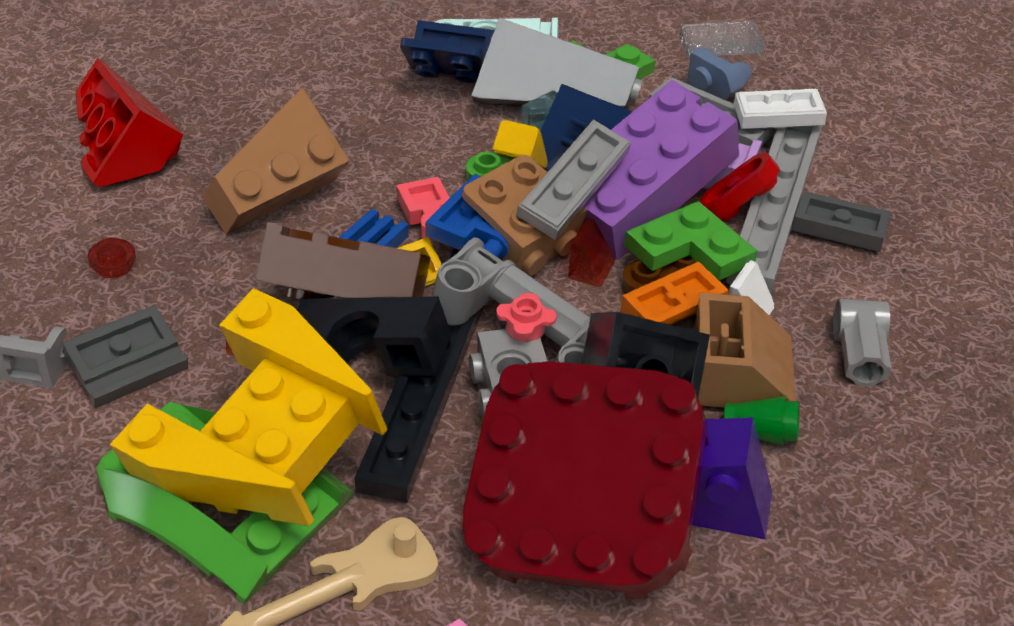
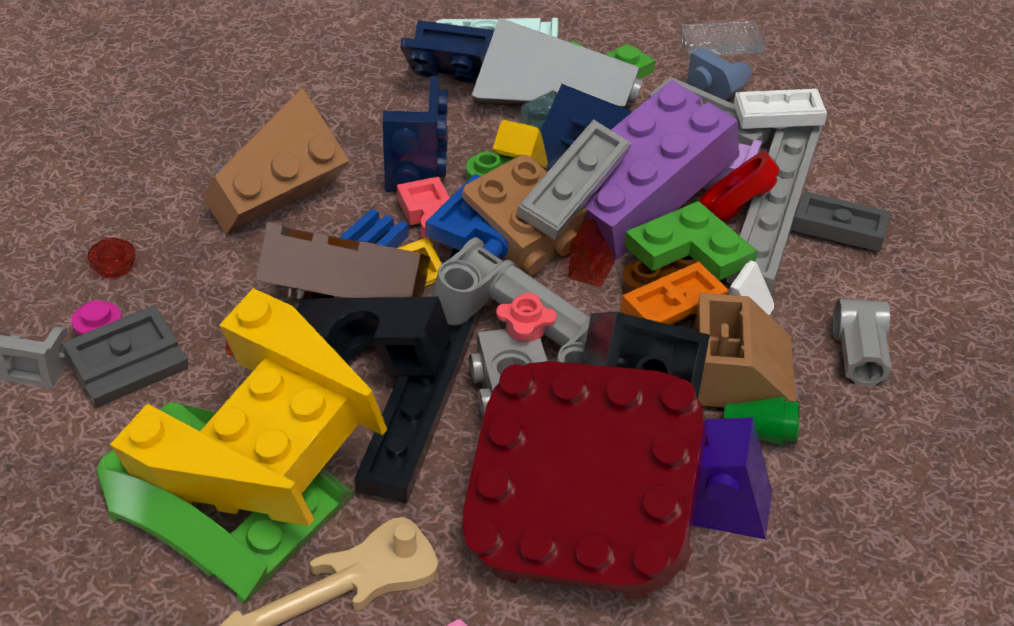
(94, 315): none -> dark pink plate
(121, 128): red wedge -> none
(416, 141): none -> dark blue bracket

